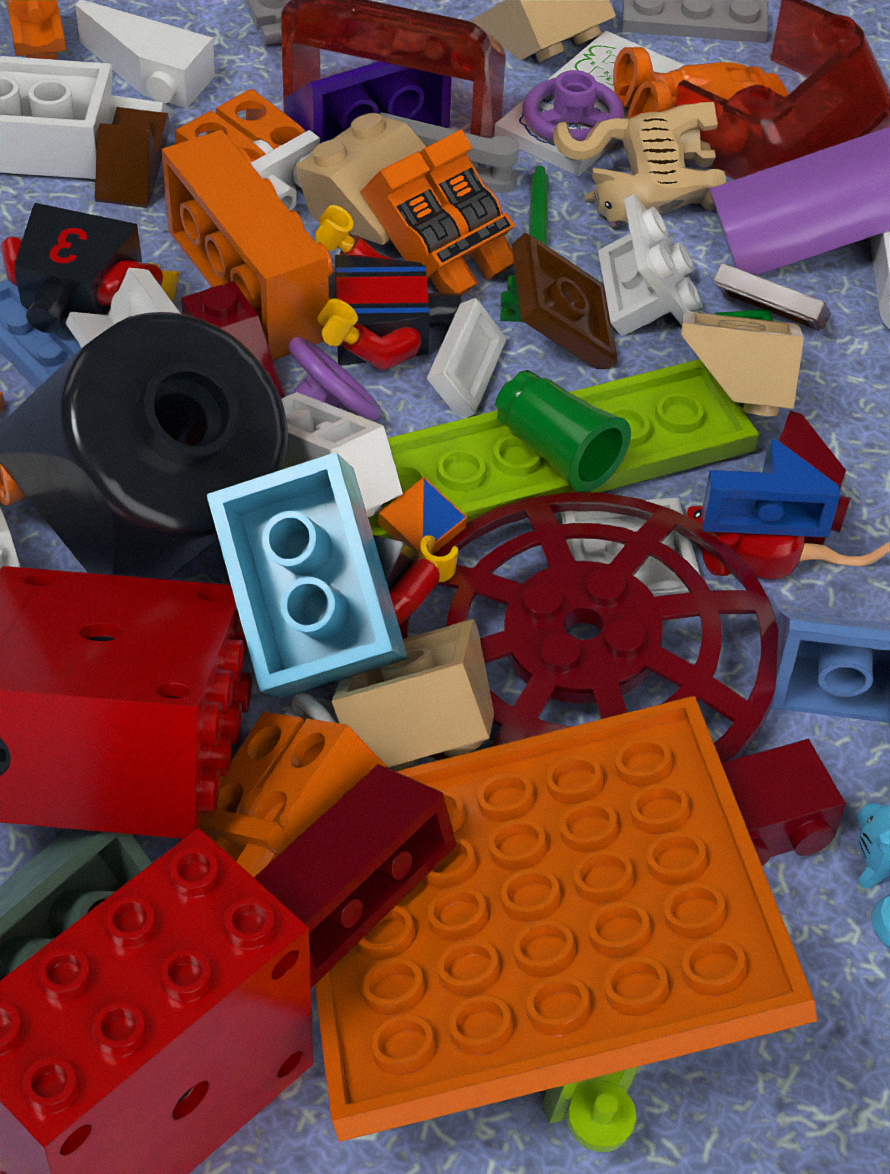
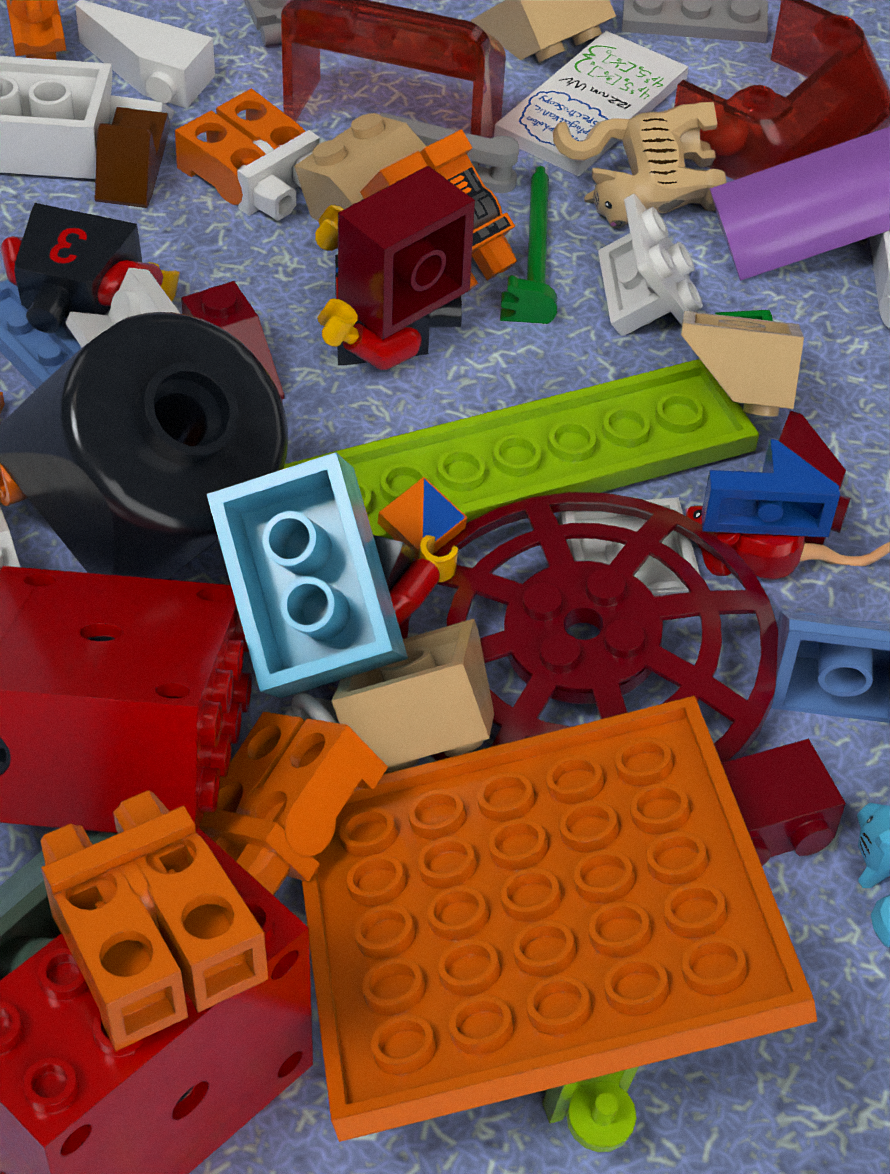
(126, 888): none -> orange hips
(245, 234): orange brick -> none
(322, 429): white slope -> none
(330, 381): medium lavender piece -> none
(337, 100): dark purple slope -> none
(360, 861): dark red brick -> none
(405, 251): none -> dark red brick
(467, 358): white tile -> none
(563, 302): reddish brown tile -> none
(564, 430): green plant -> none
(573, 103): medium lavender piece -> none
(652, 91): orange piece -> none
(772, 297): tile -> none

